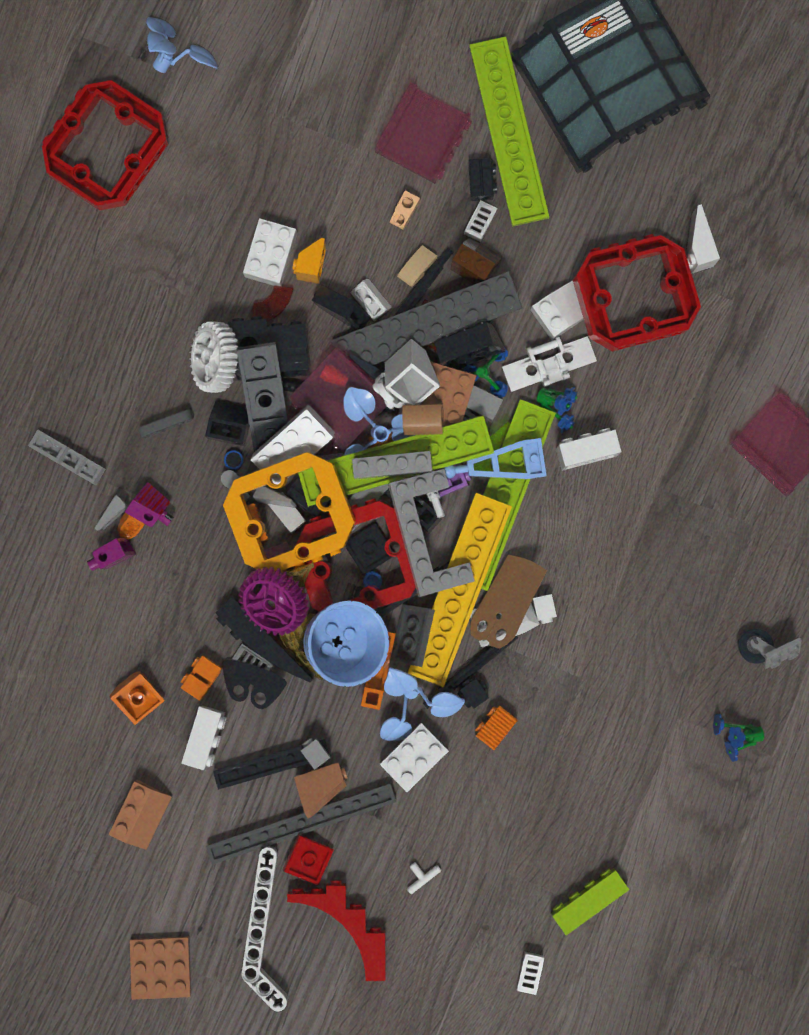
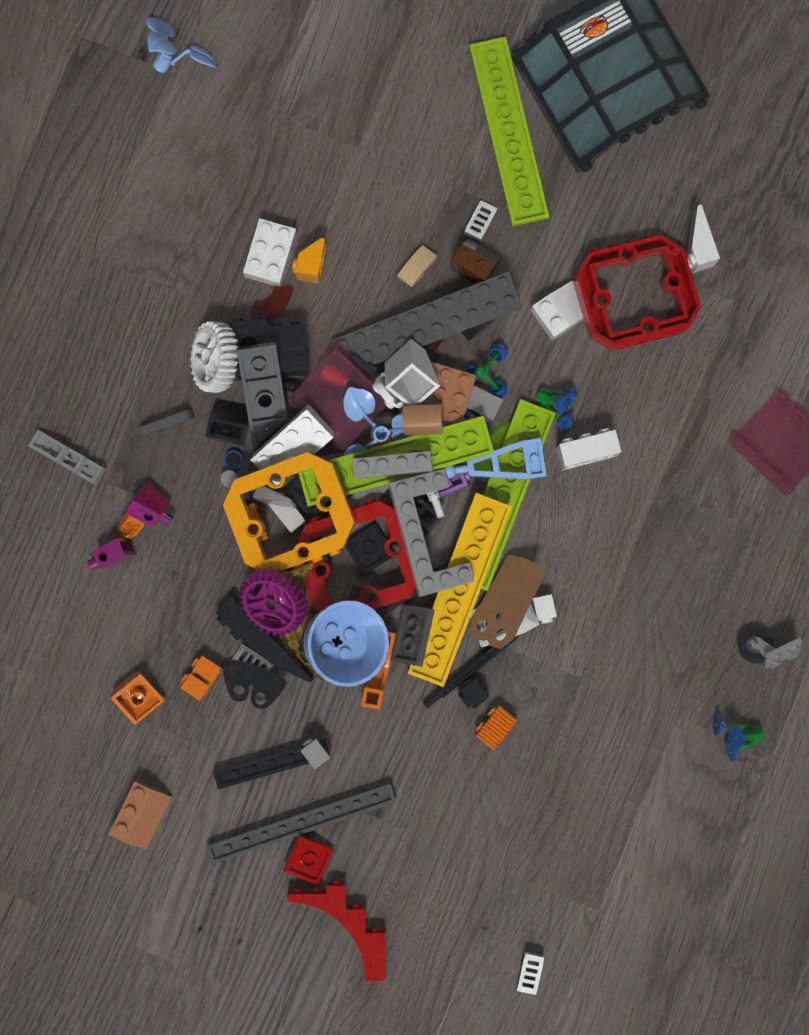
(78, 111): red panel -> none
(113, 511): light grey slope -> none
(160, 968): nougat plate -> none
(204, 738): white brick -> none
(259, 943): white beam -> none
(319, 787): nougat slope -> none
(341, 308): black slope -> none
(370, 299): white slope -> none
(372, 578): blue tile -> none
(400, 683): light blue plant -> none
(404, 210): light nougat leg -> none
(414, 757): white brick -> none
(422, 878): white piece -> none
(423, 134): clear pink panel -> none
(425, 283): black axle -> none
(469, 346): black slope -> none
(481, 179): black brick -> none
(552, 368): white piece -> none
(589, 901): lime brick -> none

